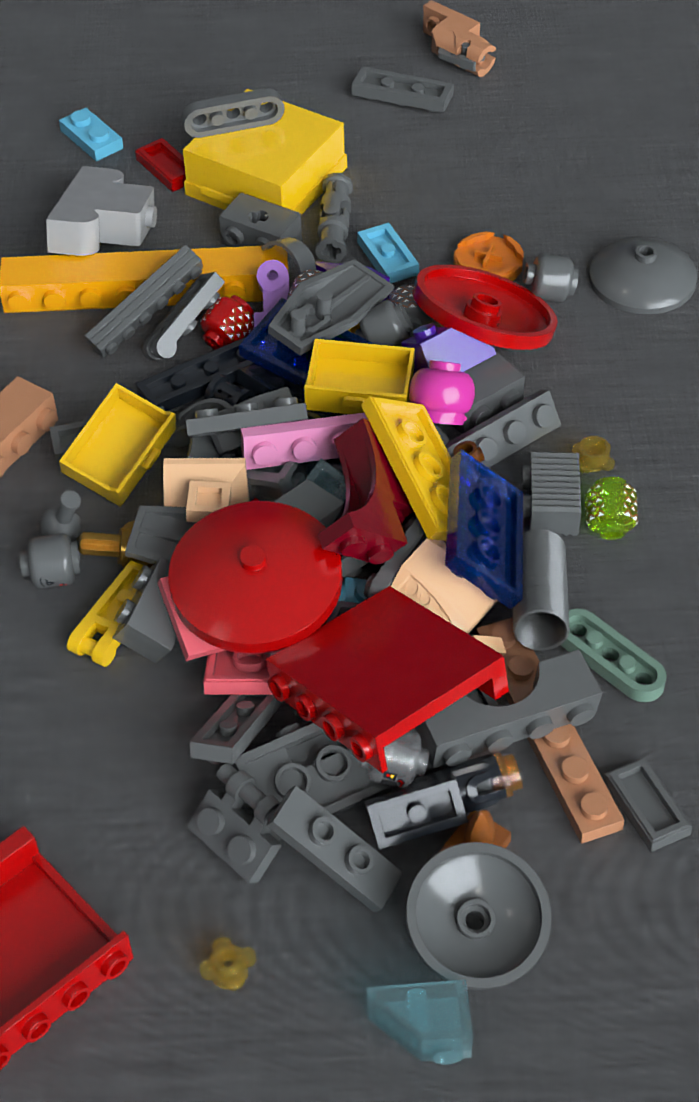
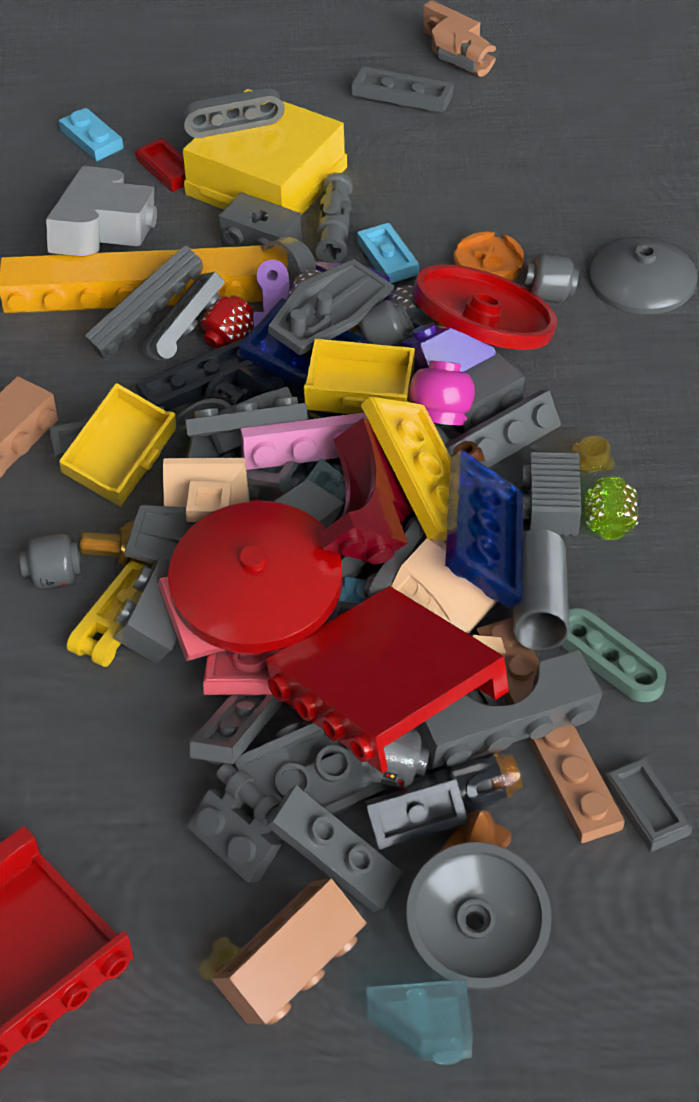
(64, 518): dark grey bar -> none
(290, 953): none -> brick

